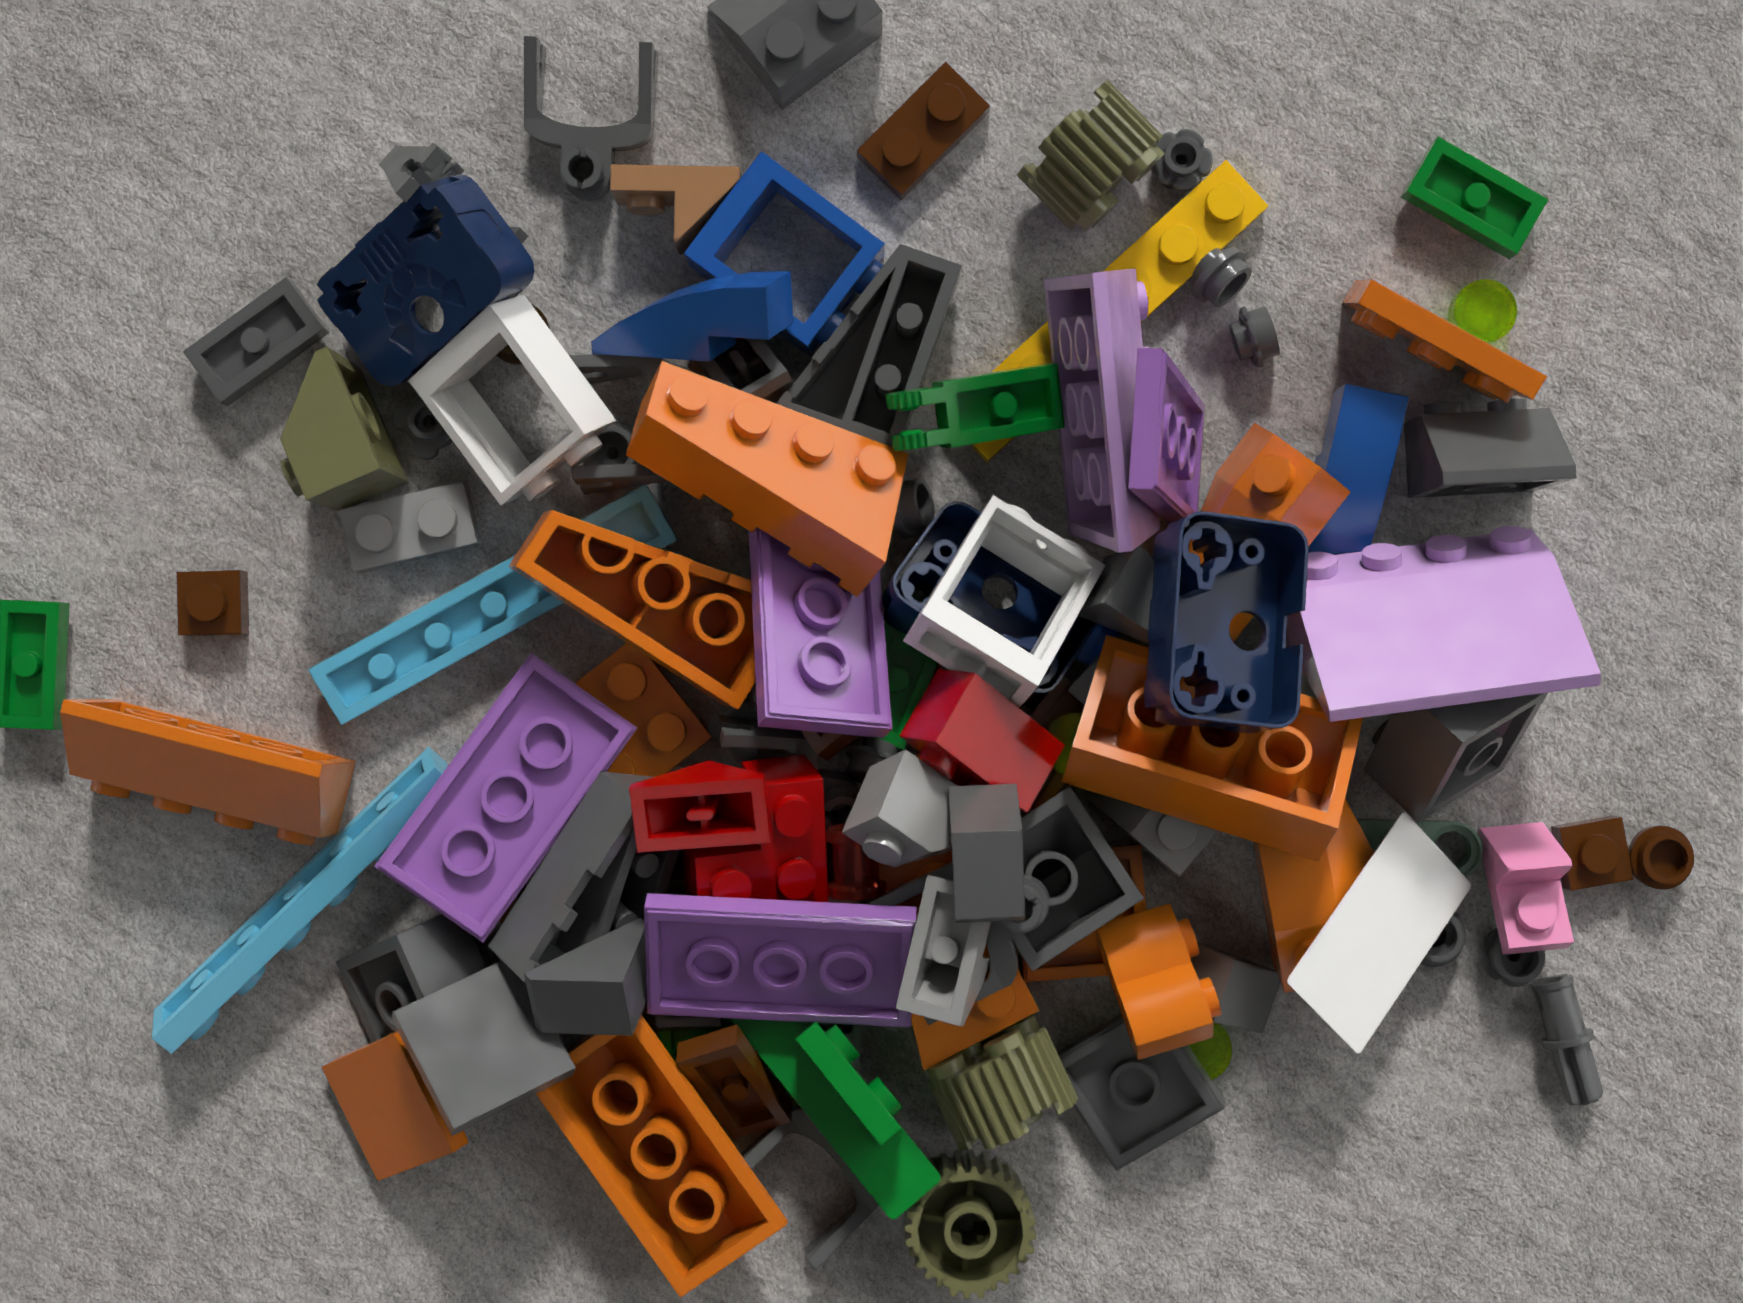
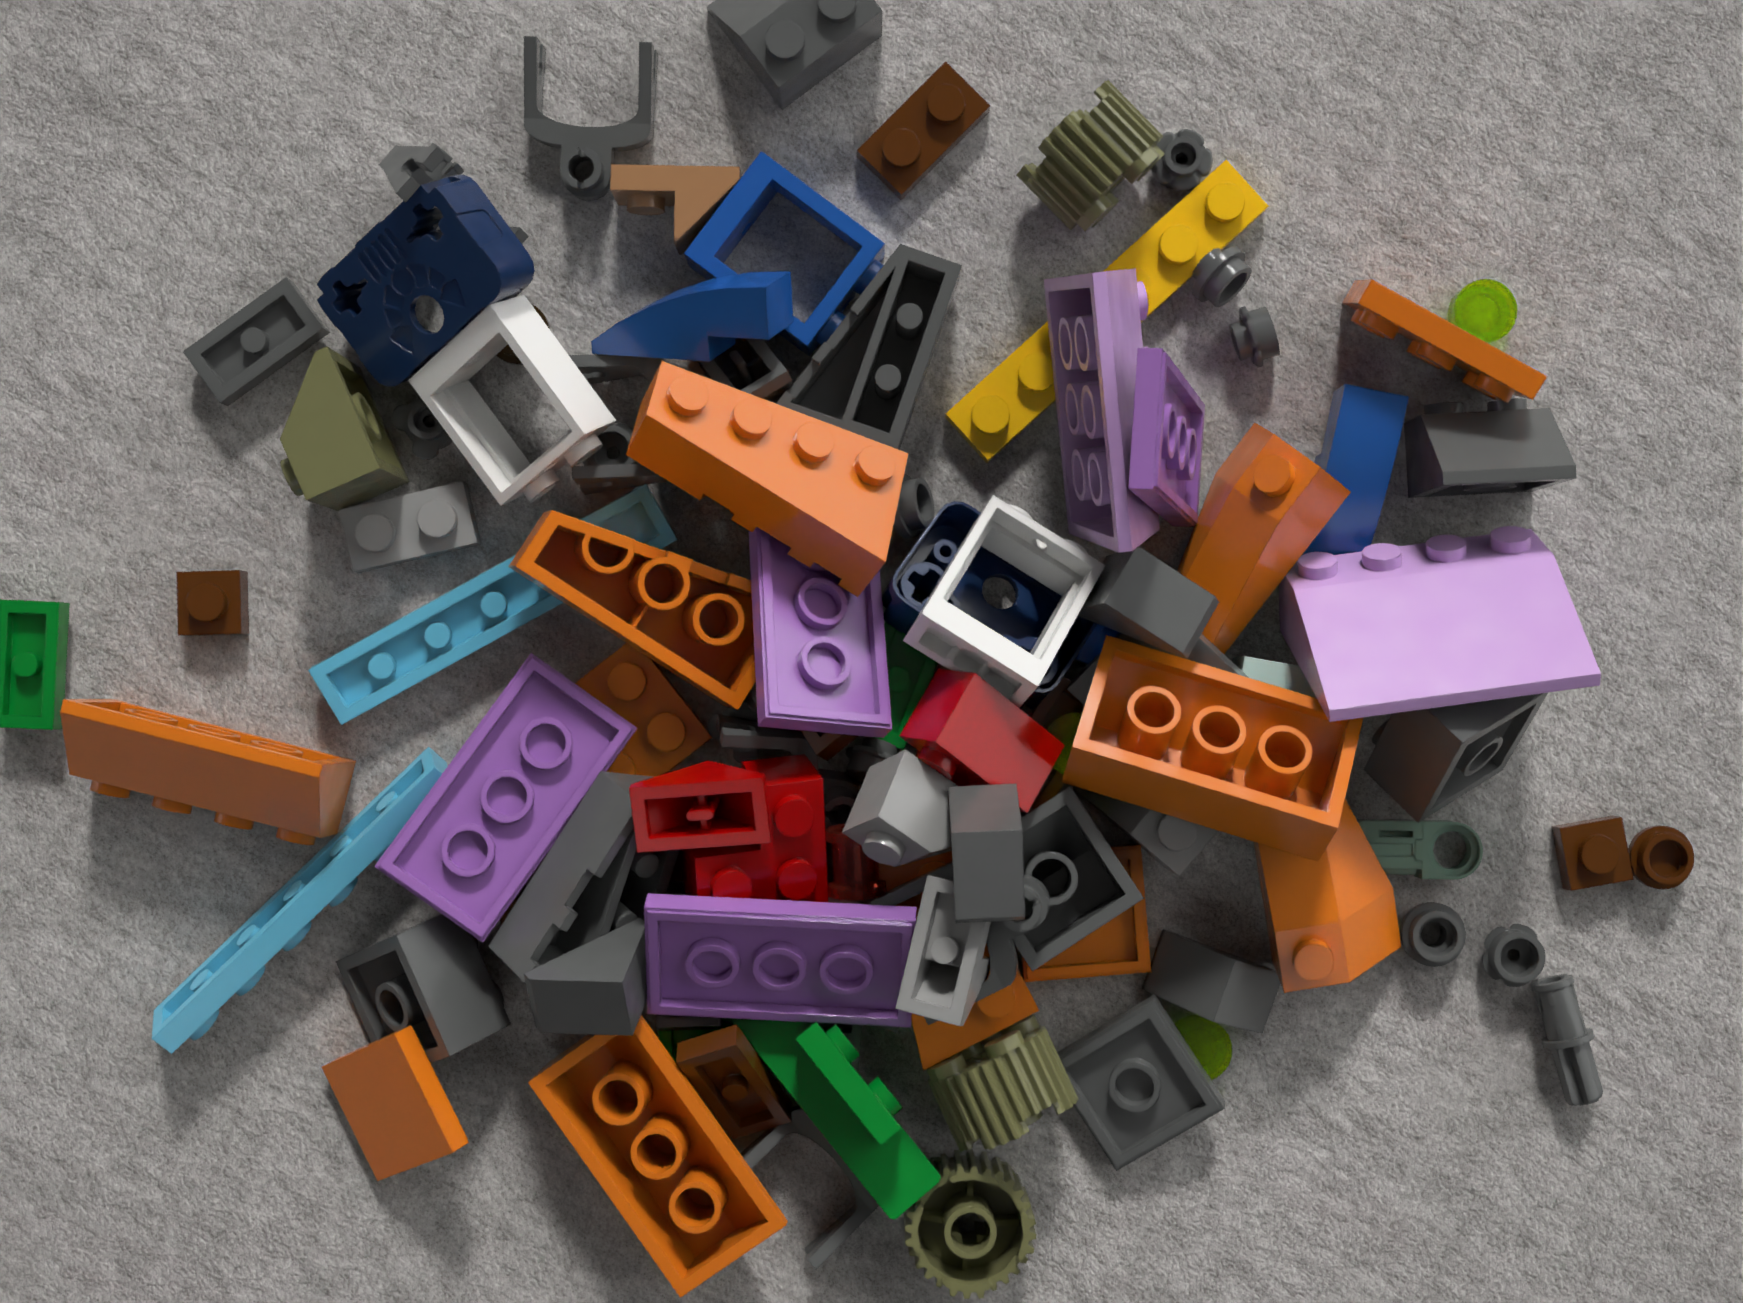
(480, 1046): dark grey tile -> none
(983, 407): green hinge -> none
(1156, 981): orange brick -> none
(1247, 569): dark blue axle -> none
(1379, 933): white sticker -> none
(1474, 198): green plate -> none
(1525, 887): bright pink slope -> none

